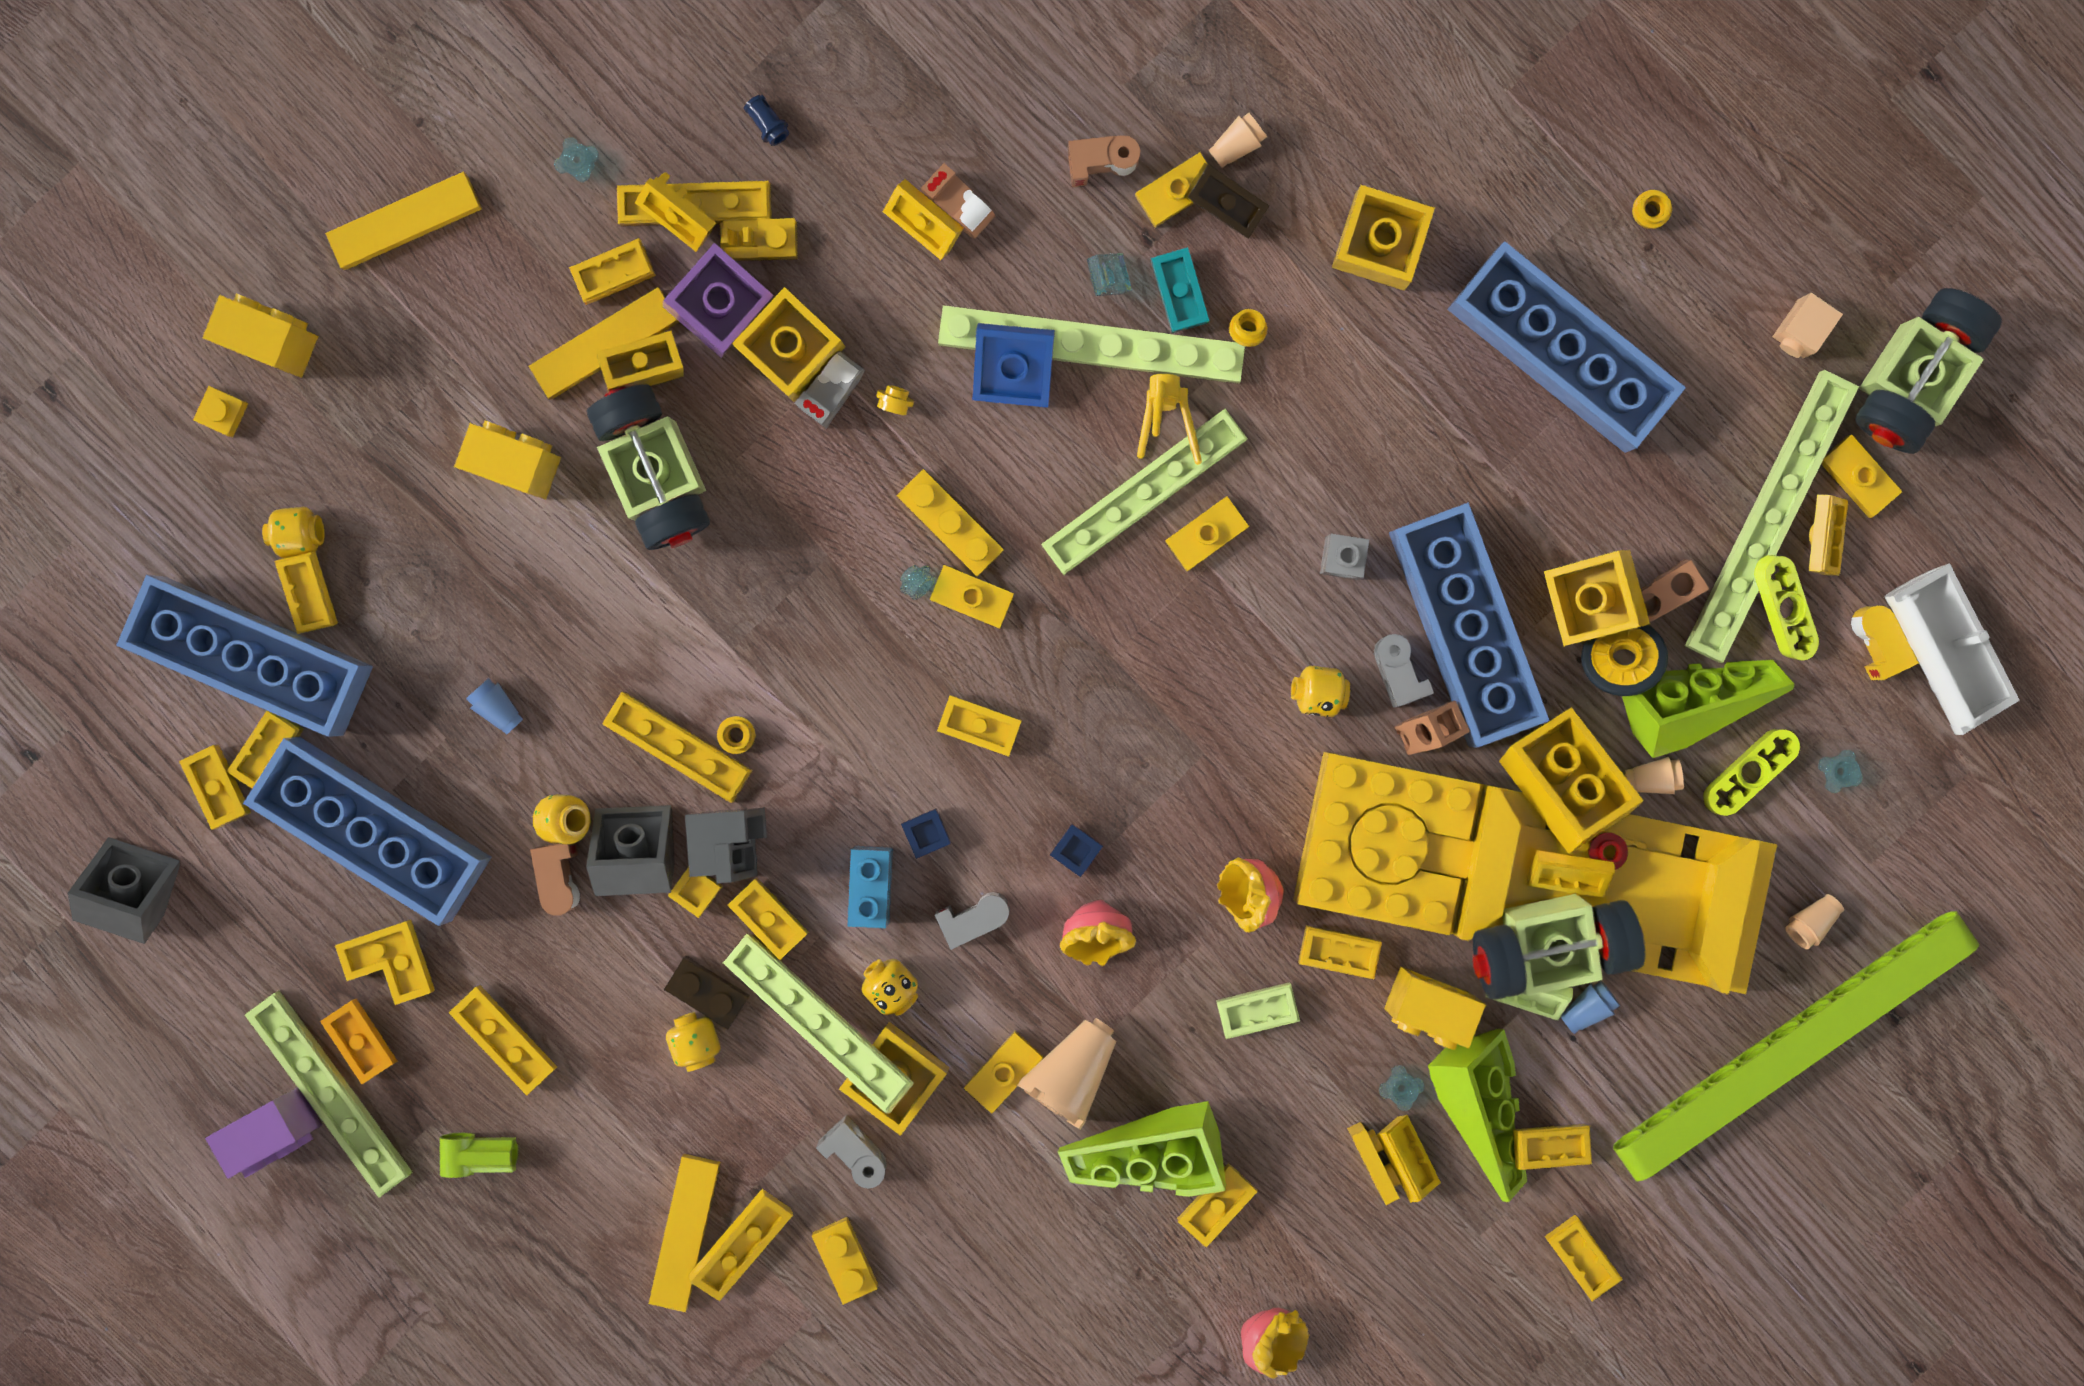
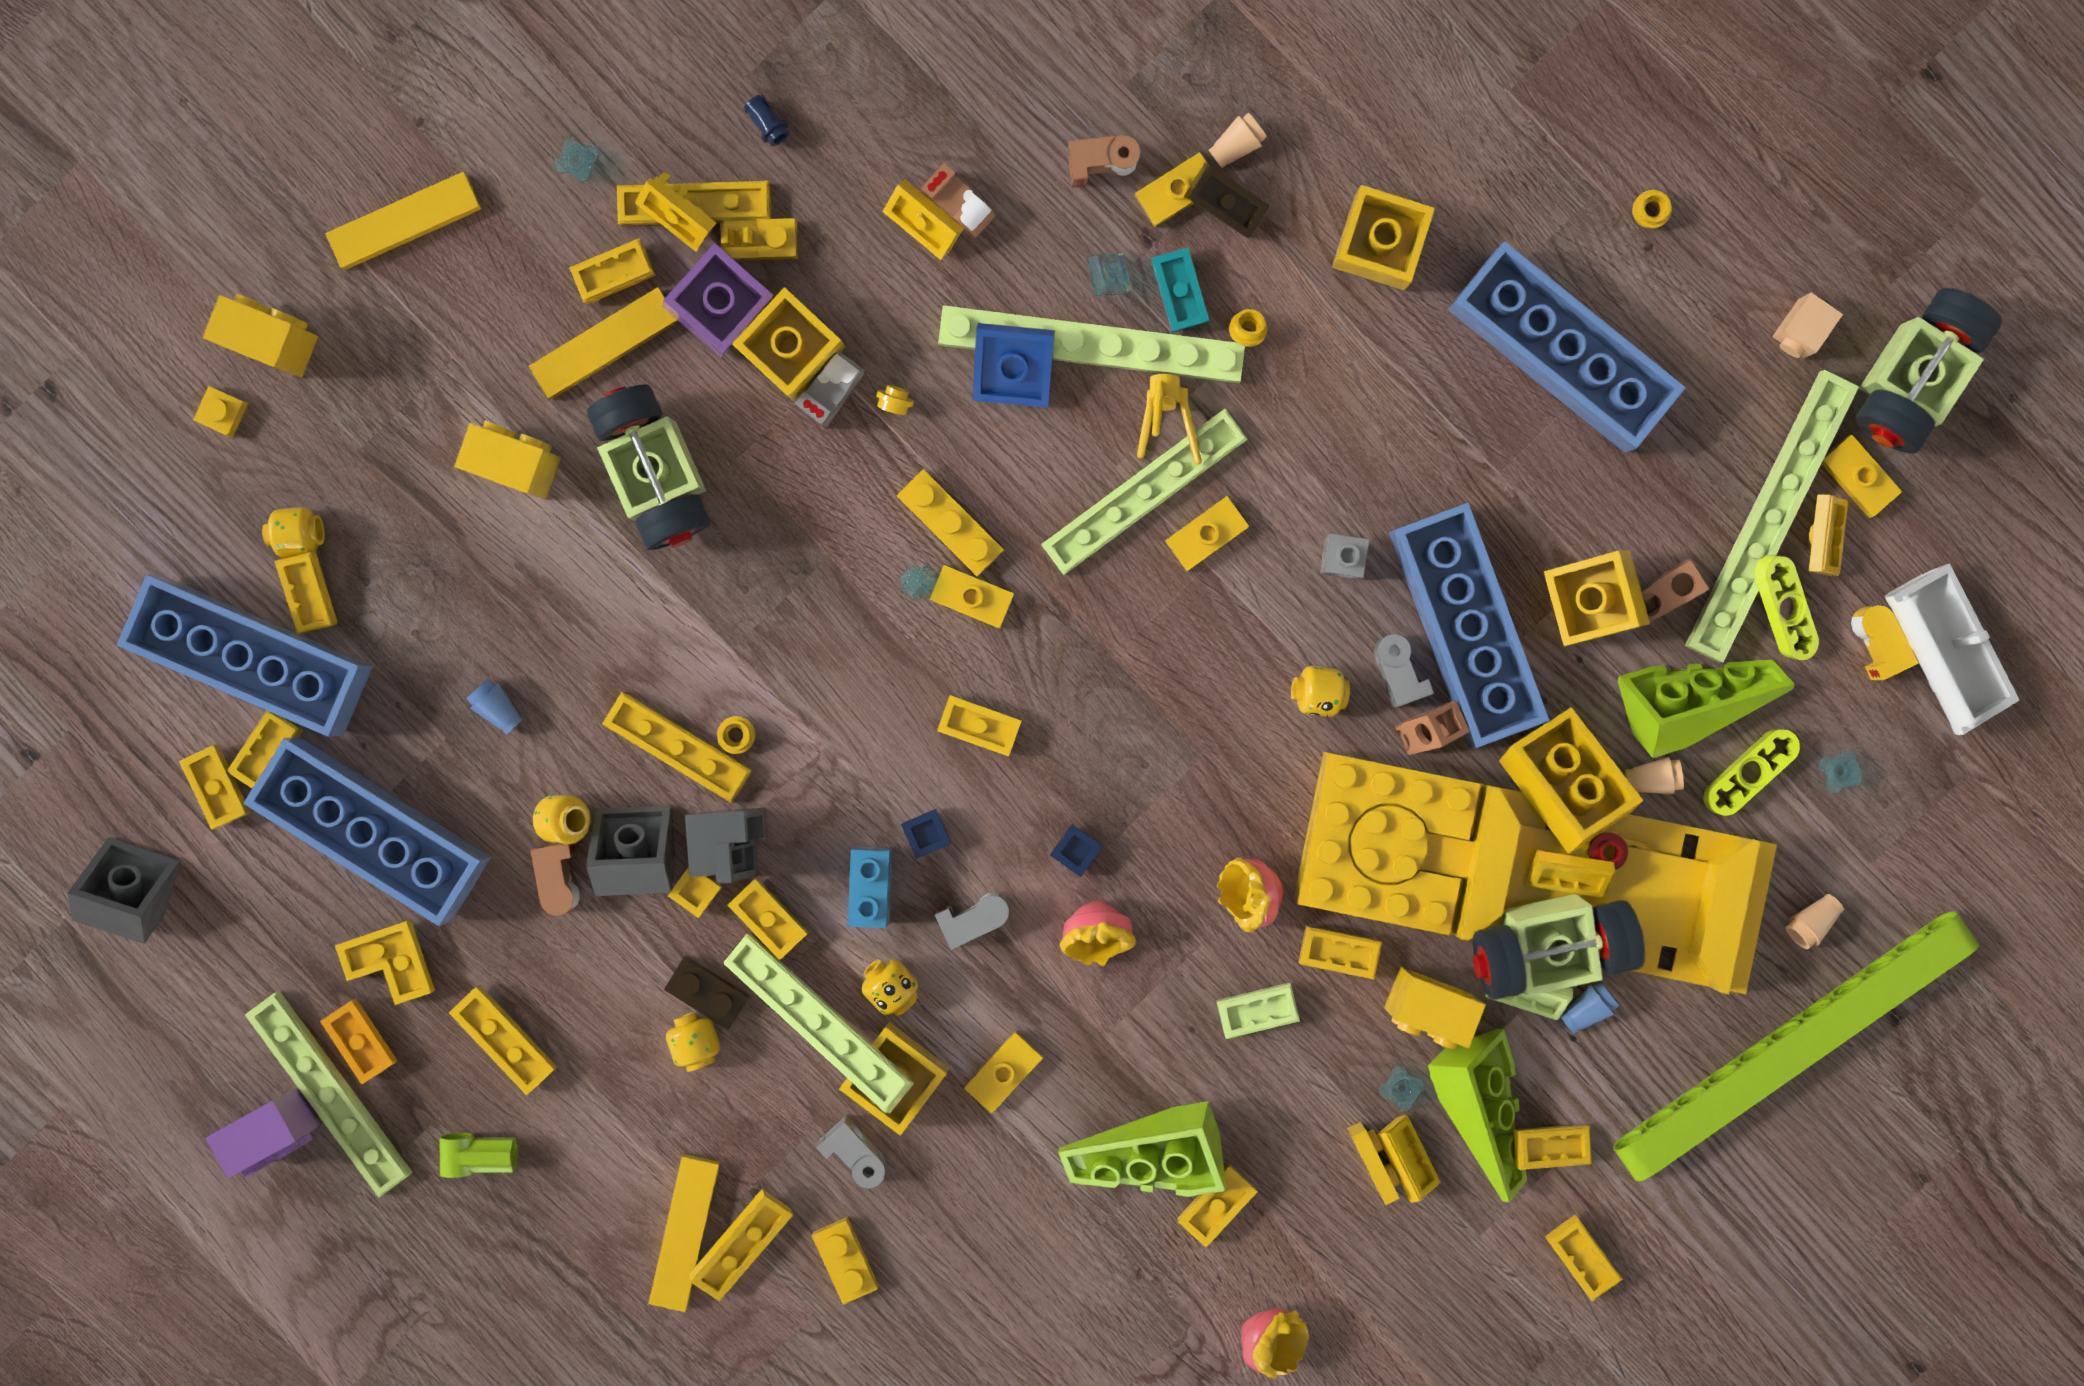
(641, 362): yellow brick -> none
(1072, 1072): light nougat cone -> none
(1626, 679): yellow wheel -> none

